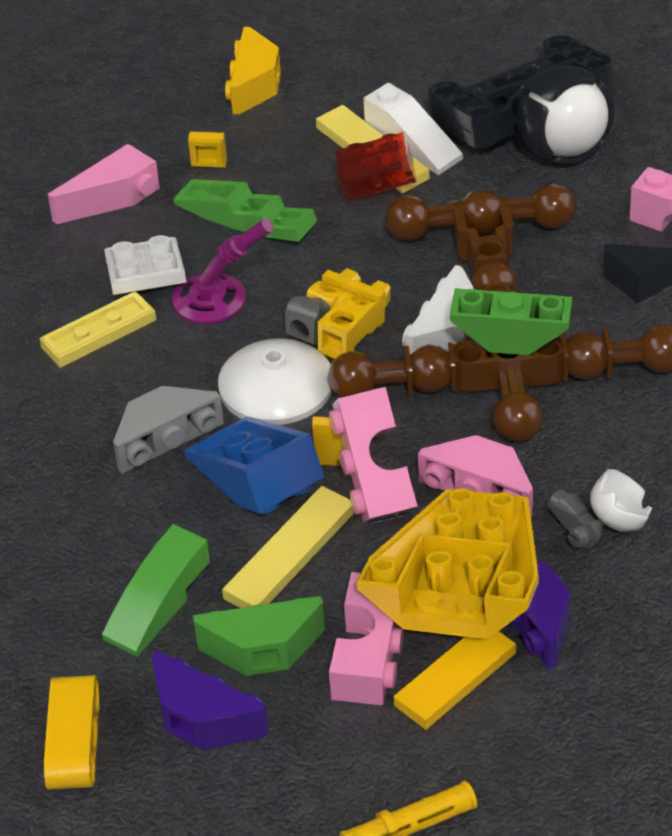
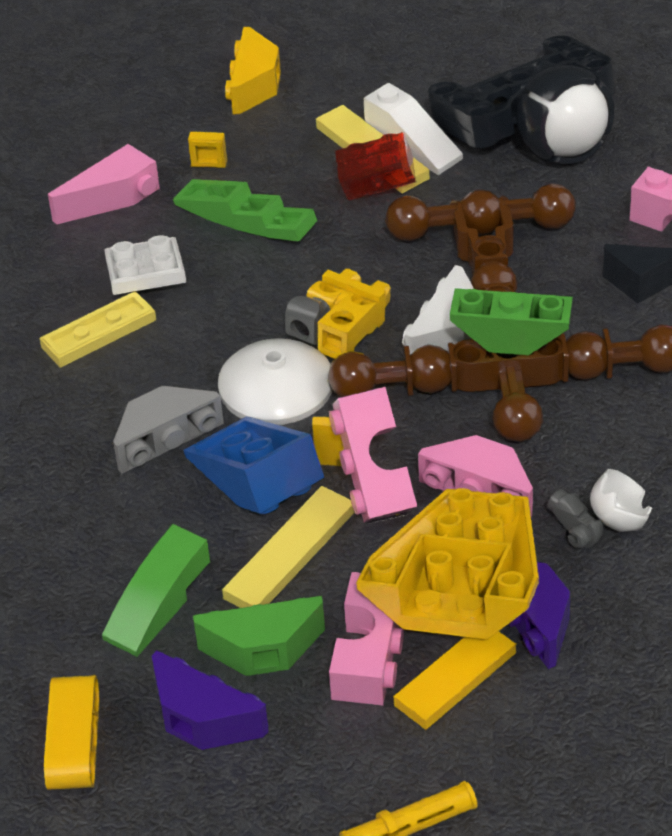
(211, 286): magenta dish -> none

